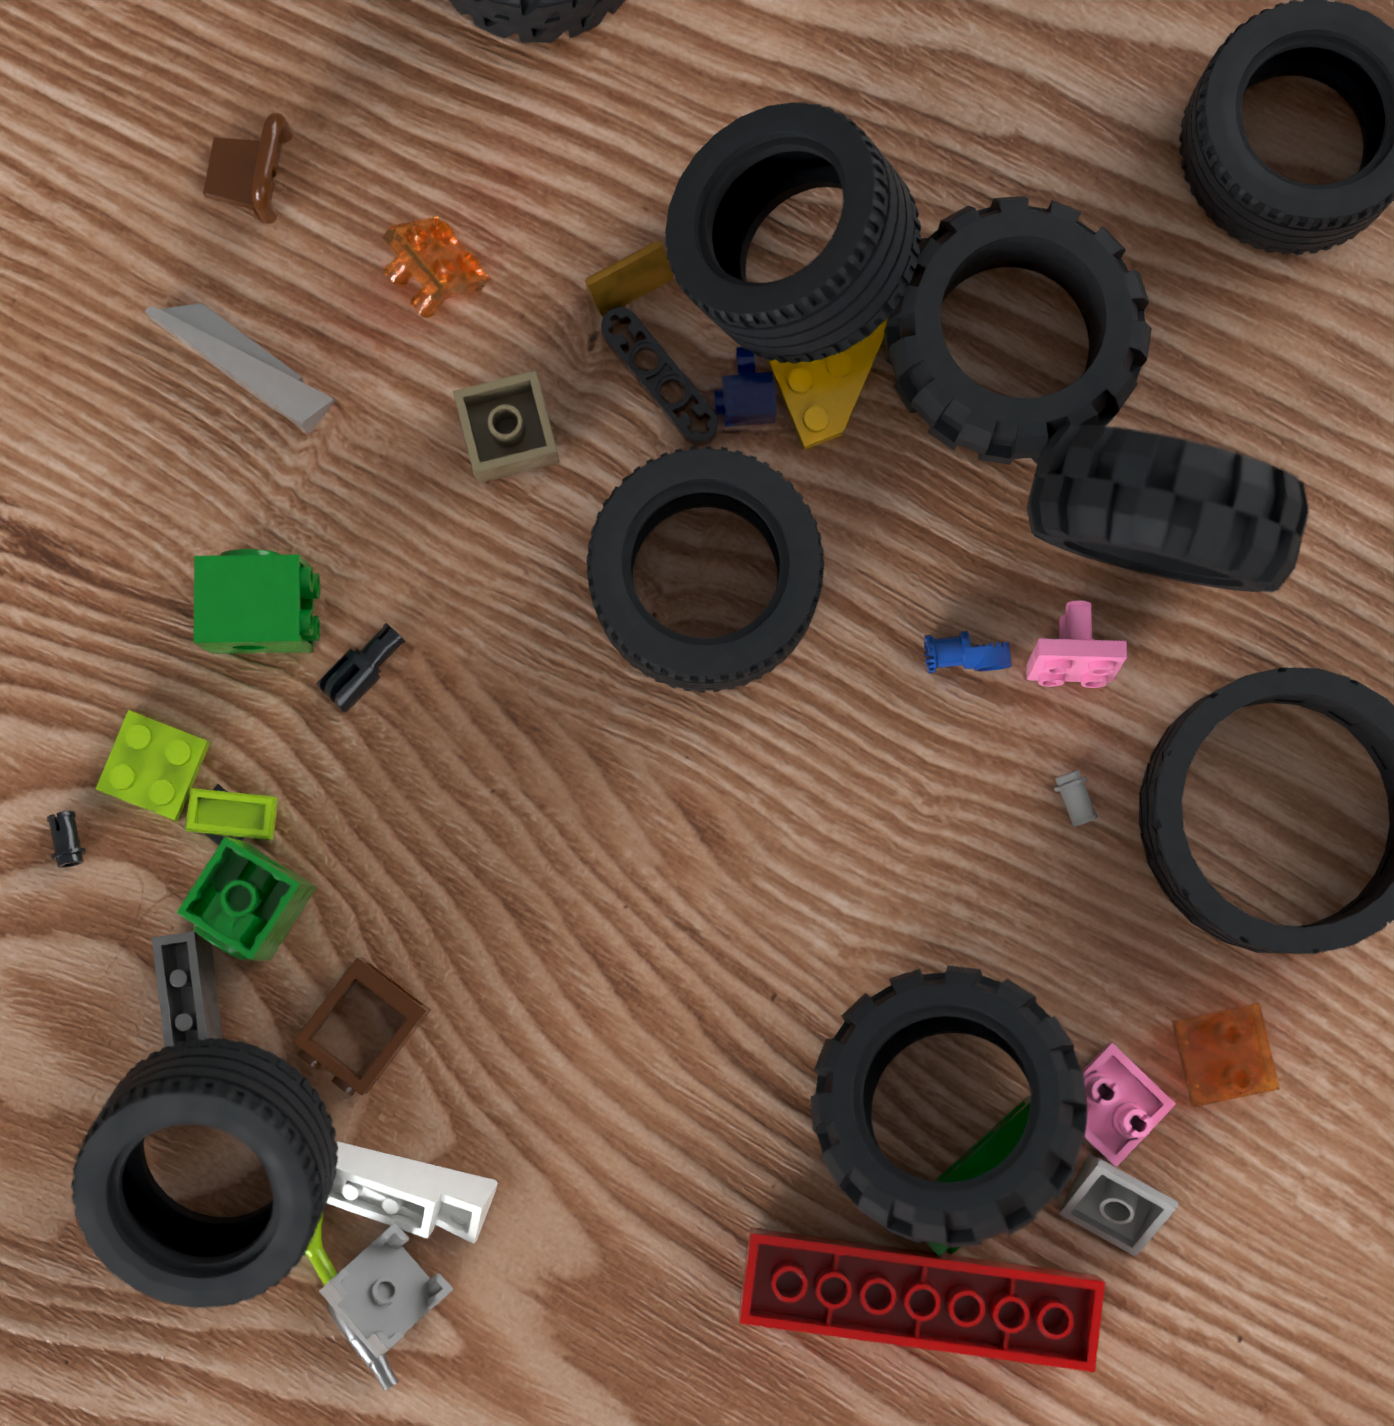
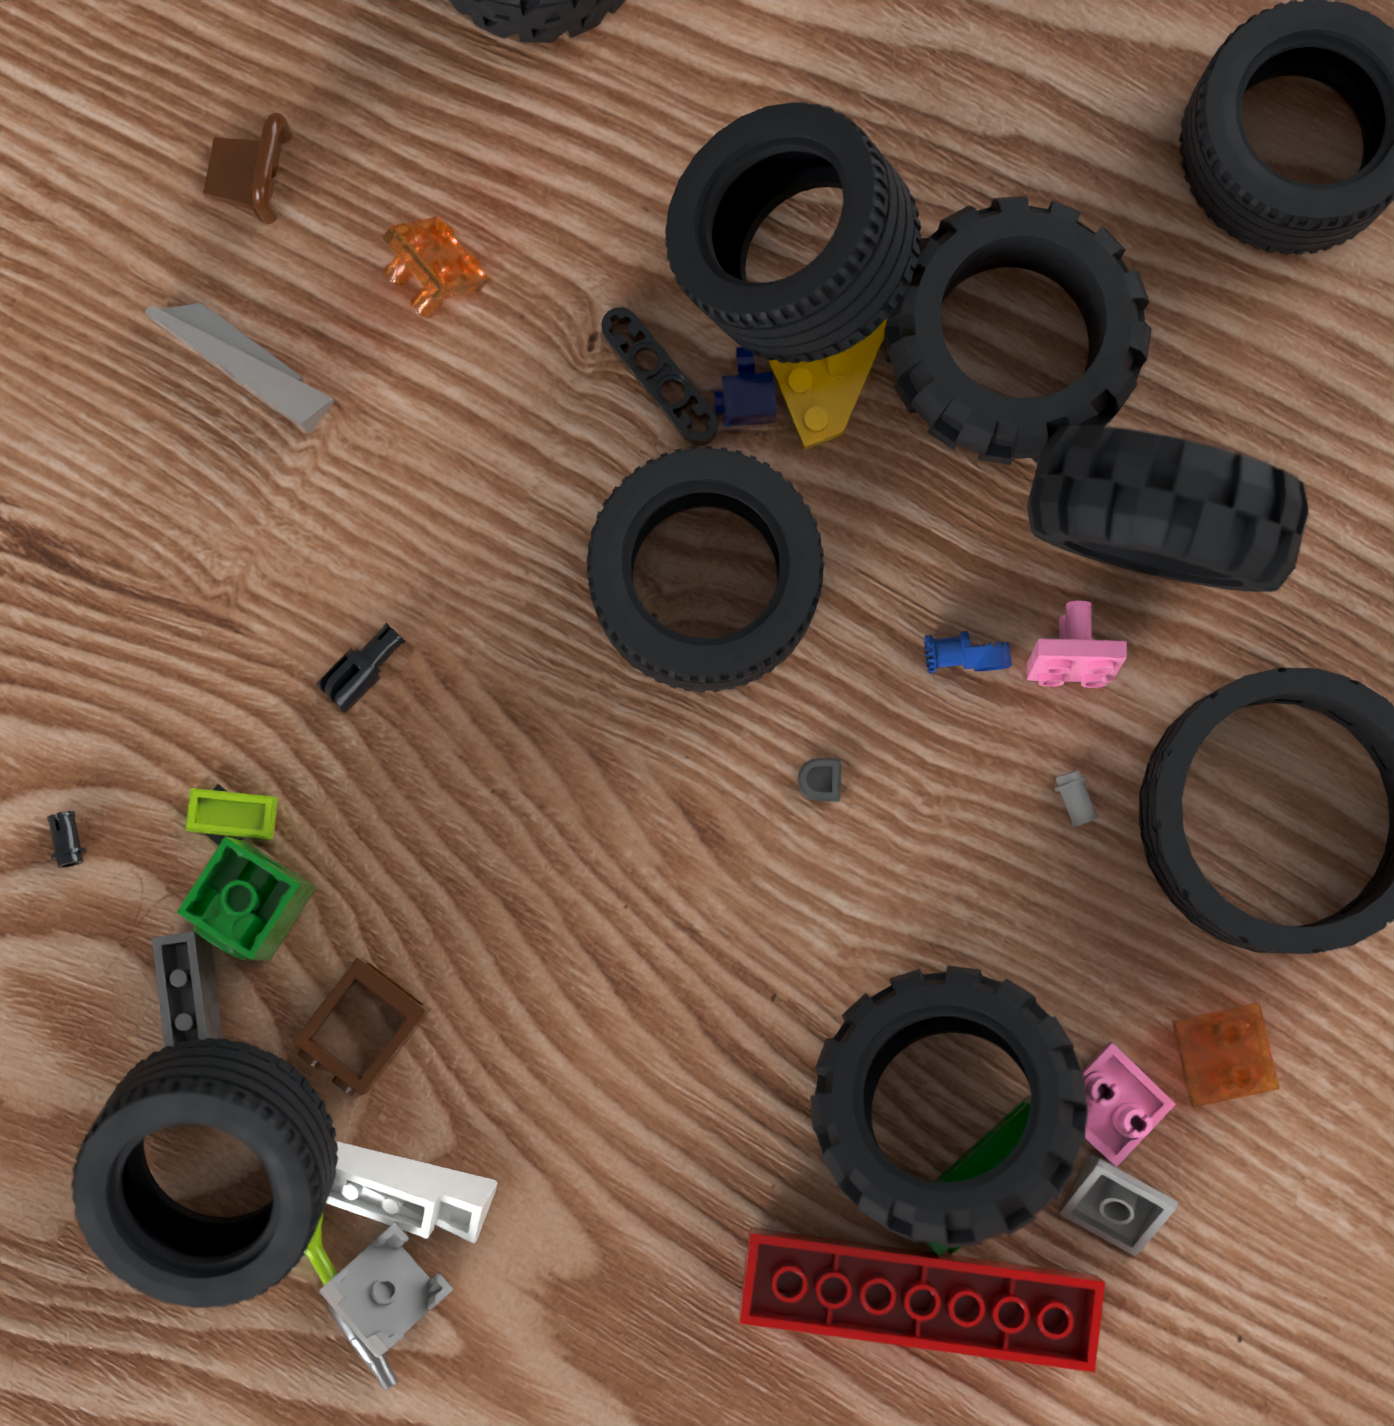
(153, 765): lime plate -> none
(255, 603): green brick -> none
(506, 426): dark tan brick -> none
(629, 278): pearl gold slope -> none
(821, 779): none -> dark grey tile

